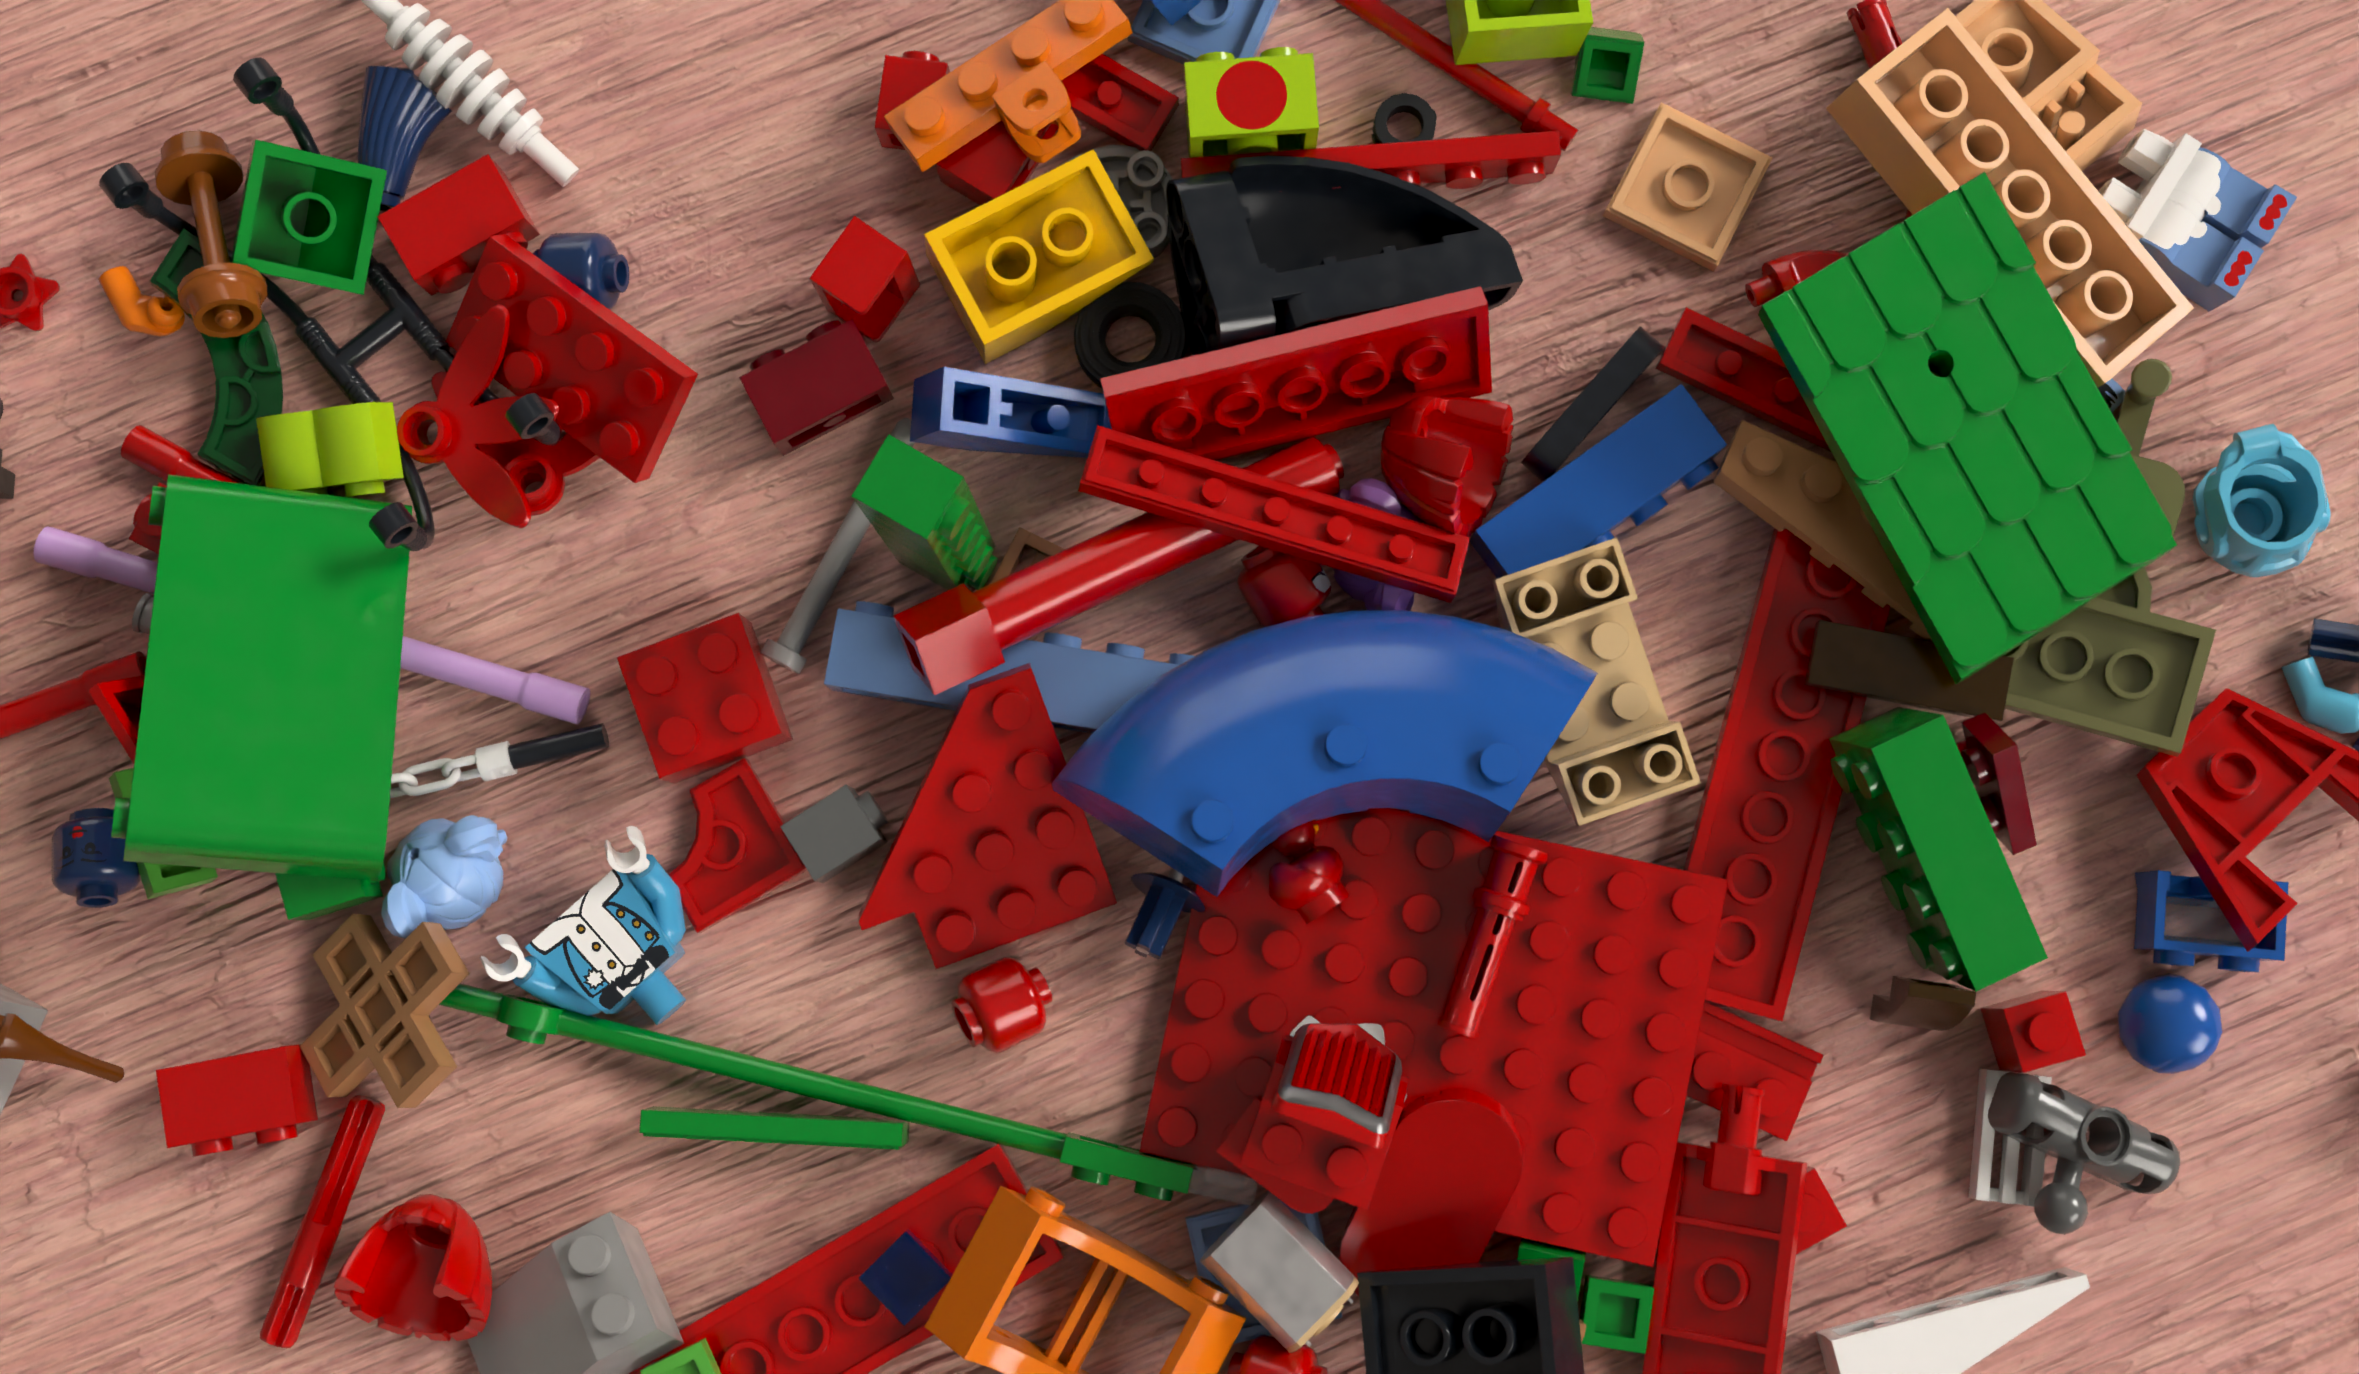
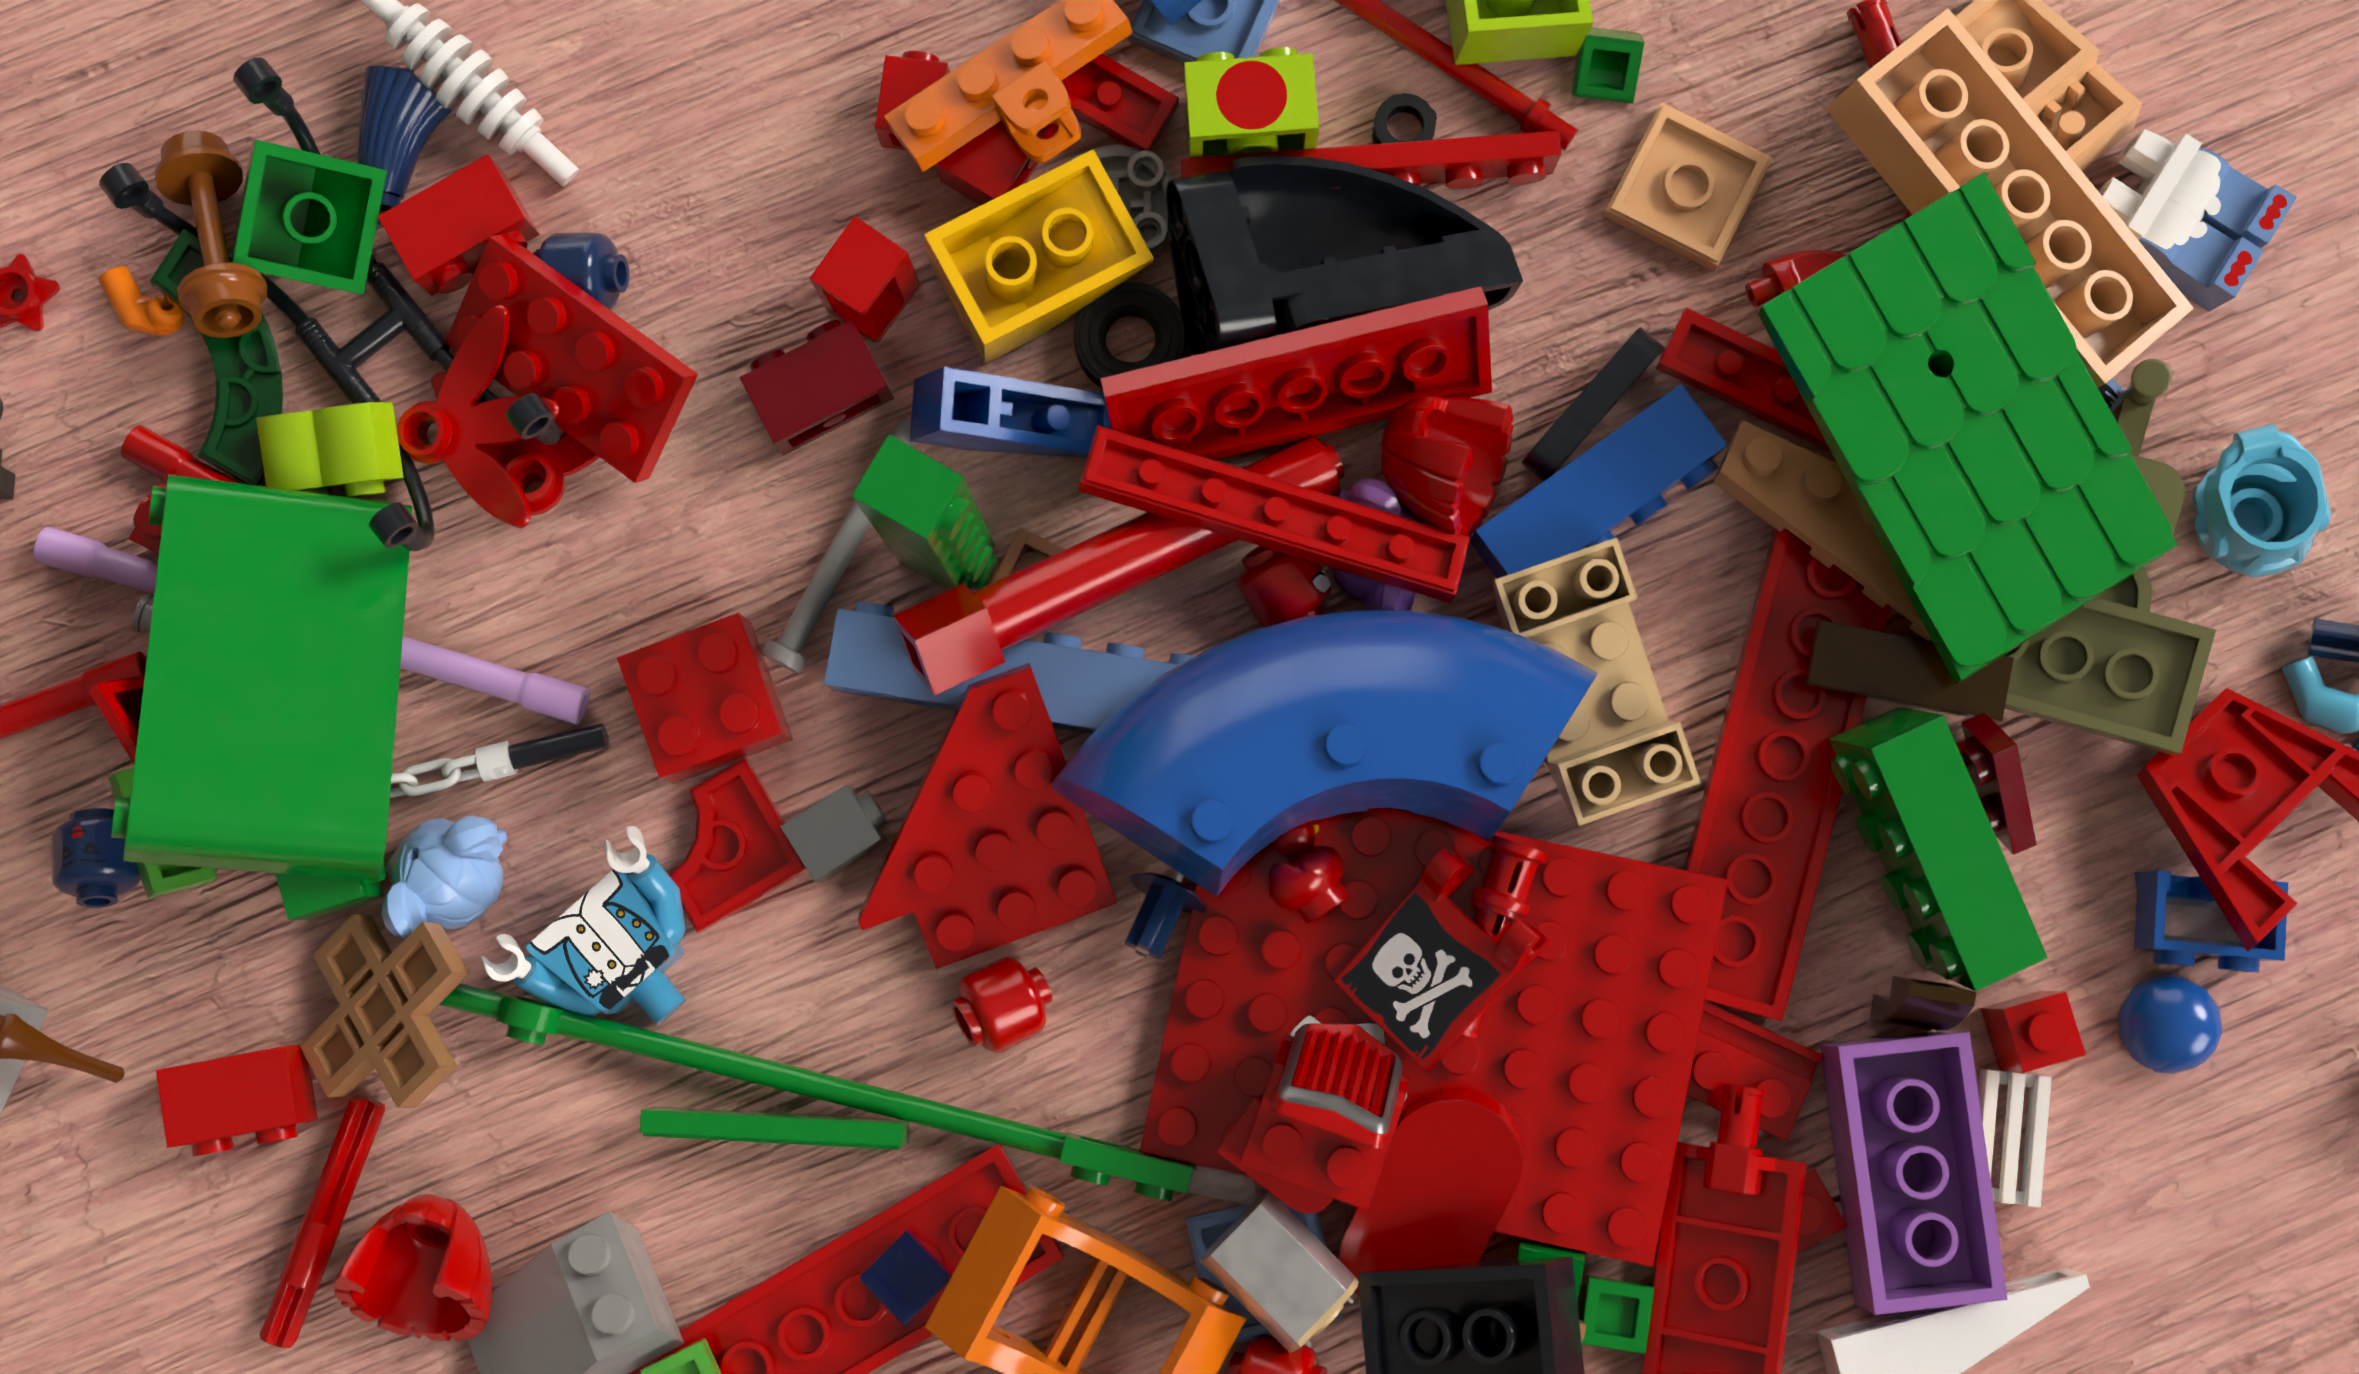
(1433, 966): none -> flag
(1913, 1172): none -> medium lavender brick
(2114, 1151): dark grey piece -> none

